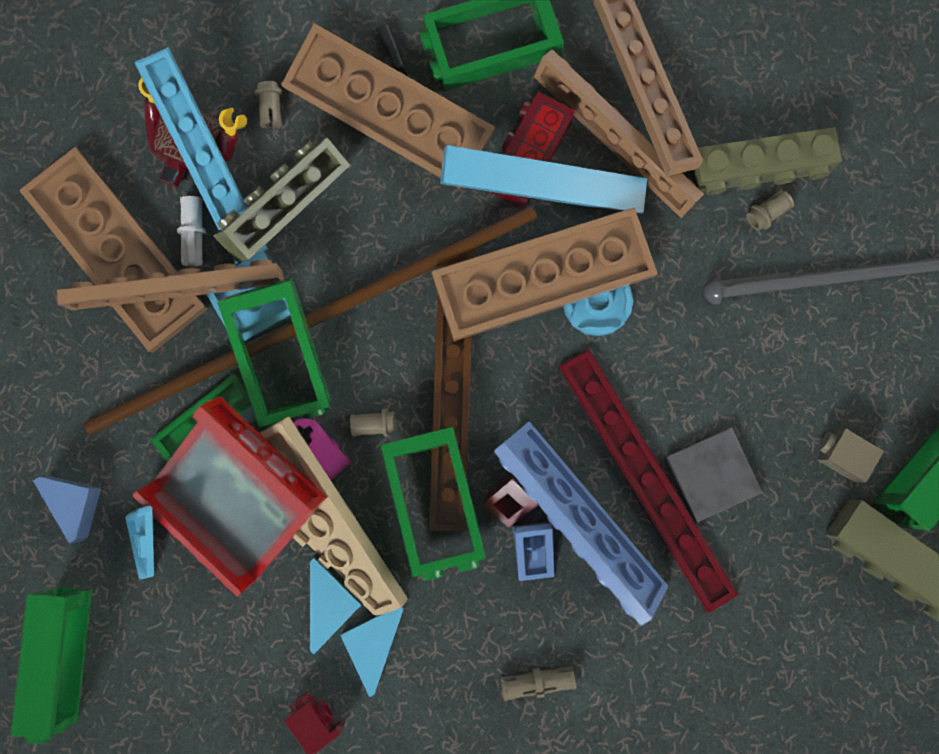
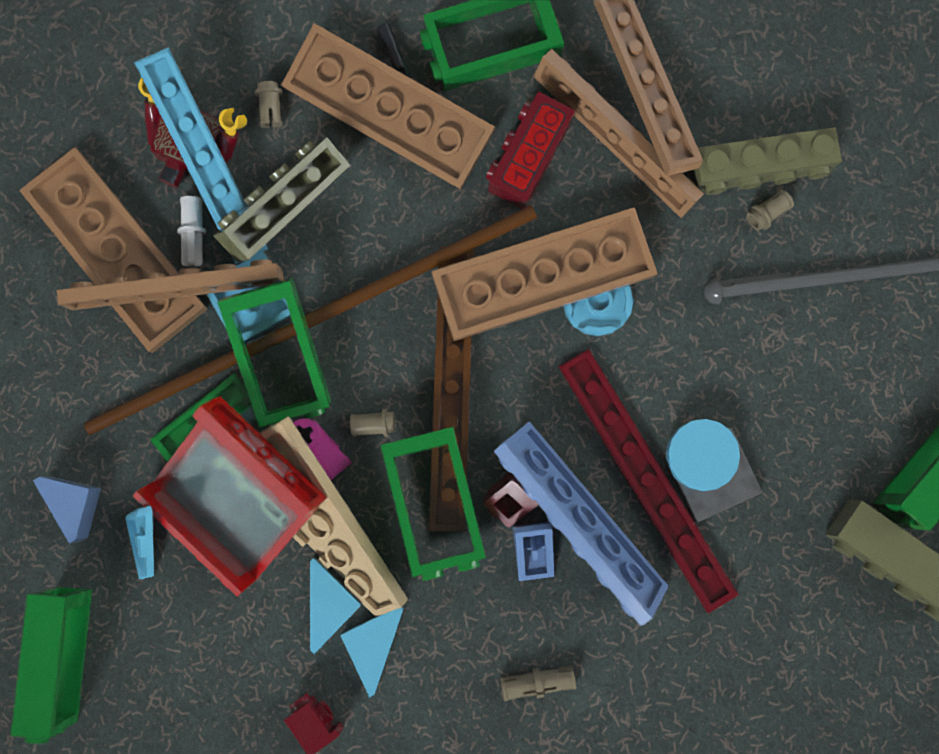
(542, 180): medium azure tile -> none
(703, 454): none -> medium azure tile
(849, 454): dark tan brick -> none

